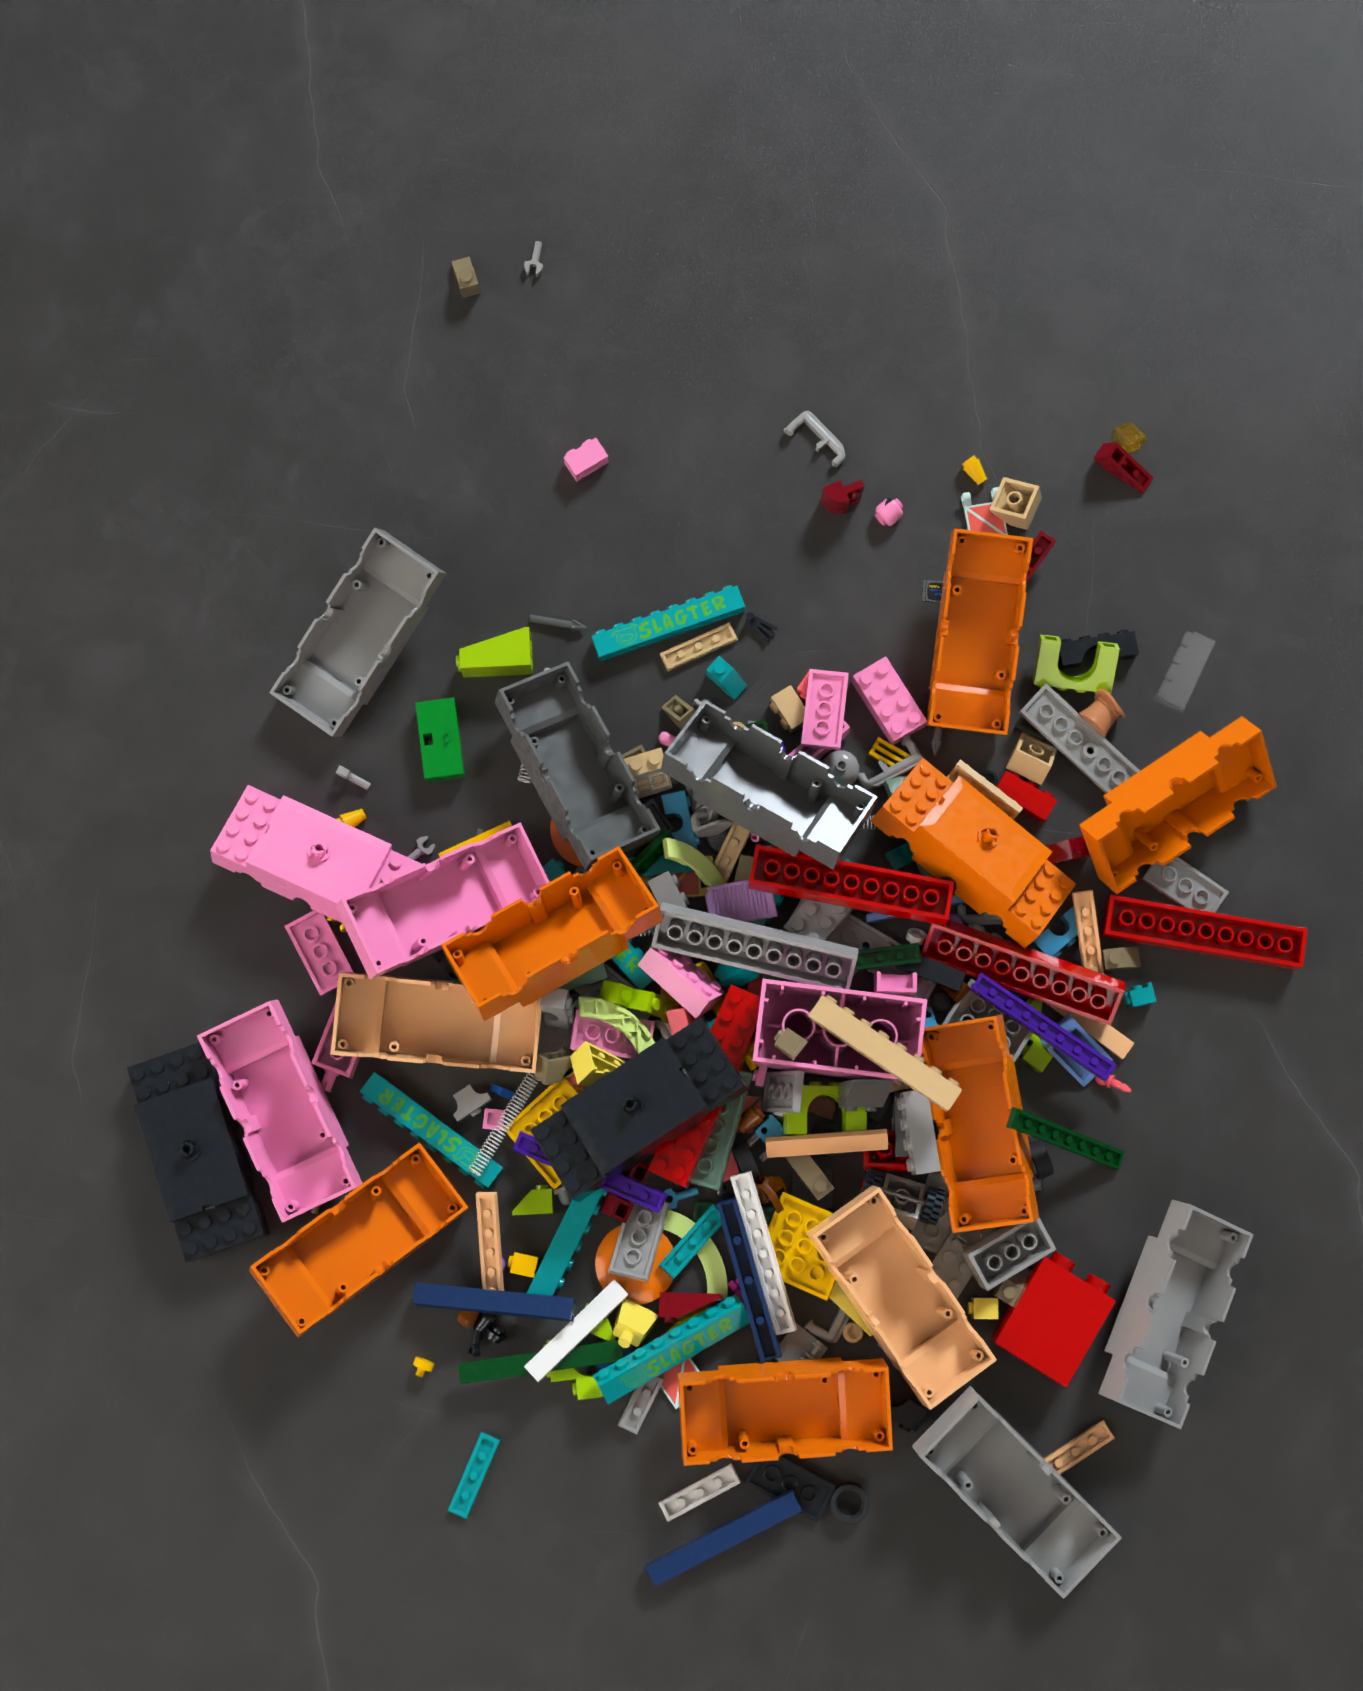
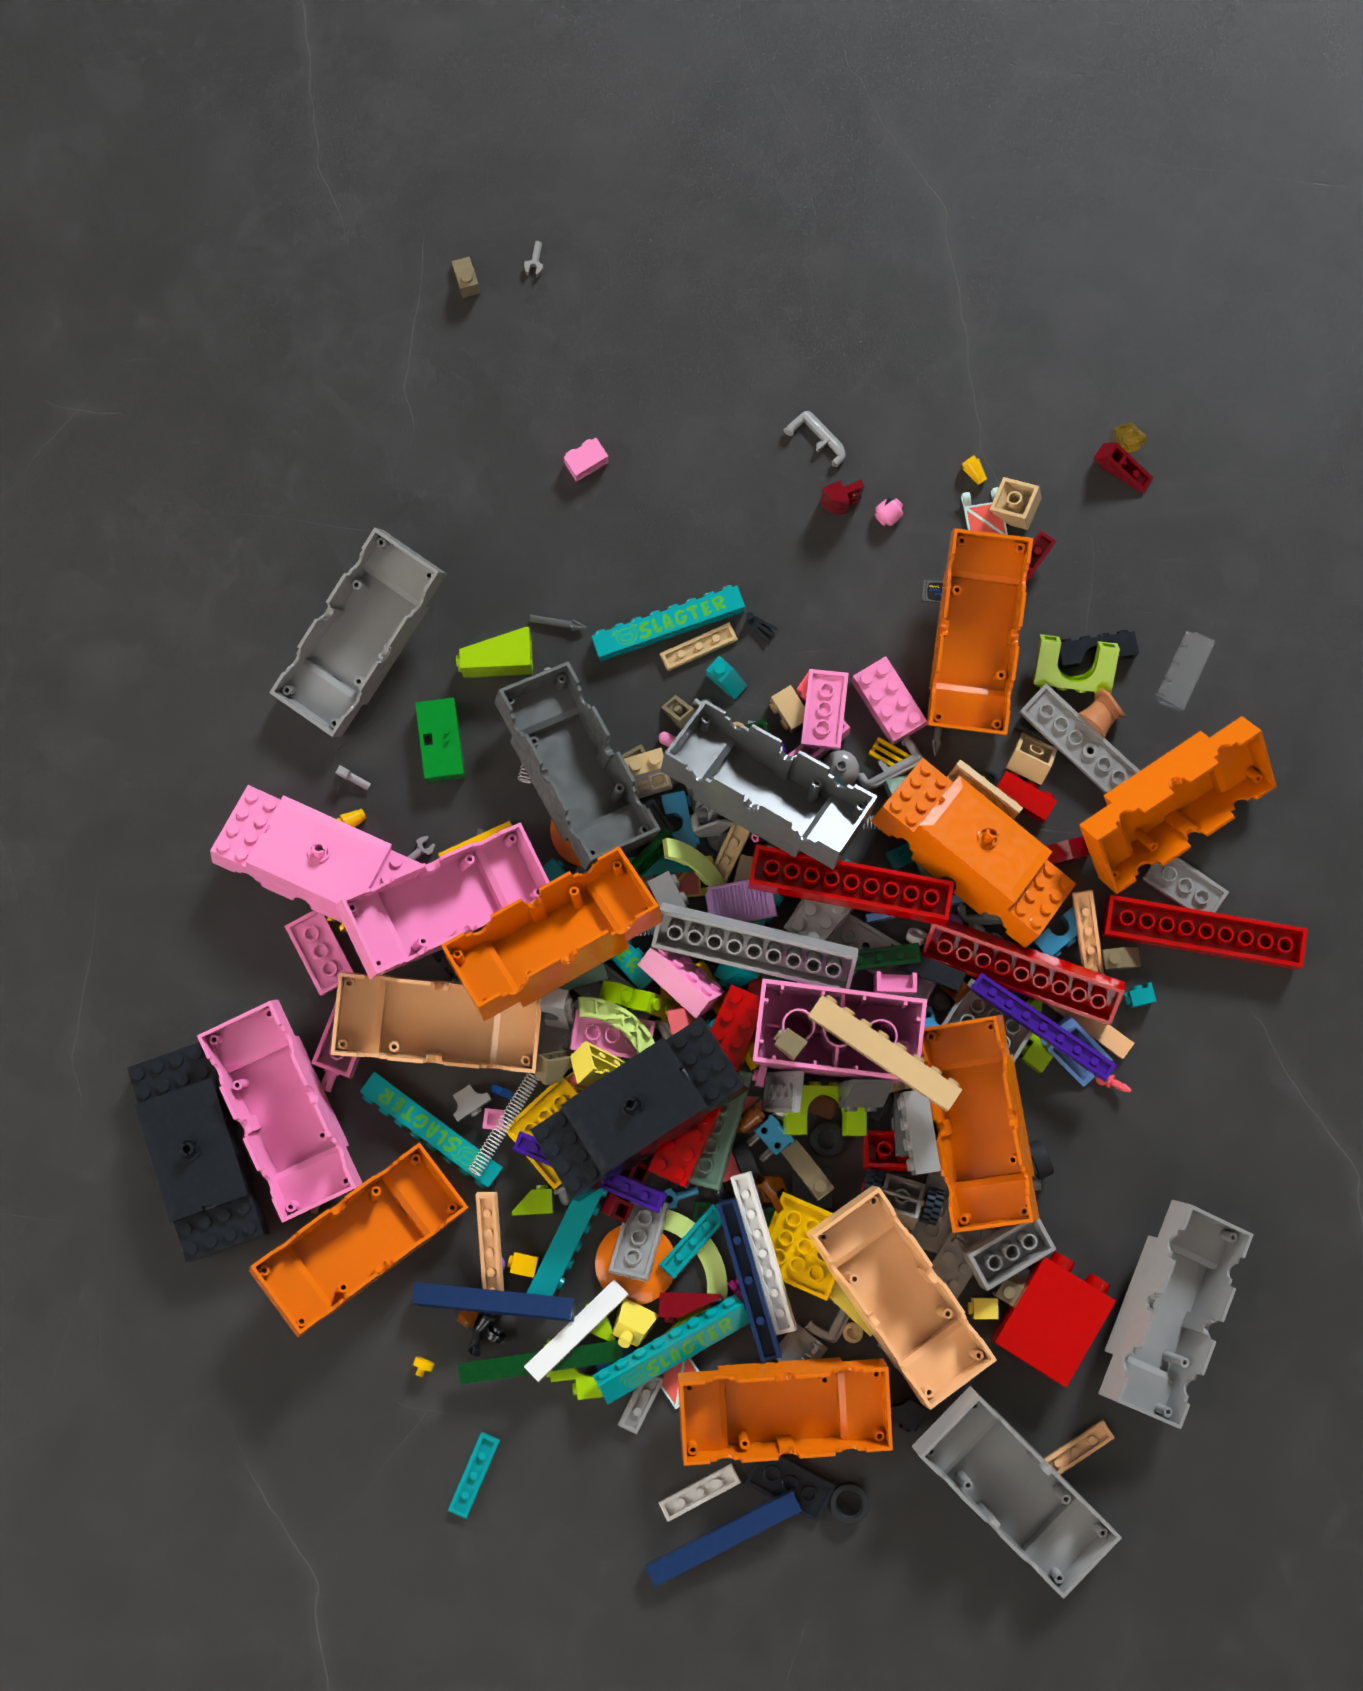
(826, 1143): light nougat tile -> none
(1064, 1138): dark green tile -> none

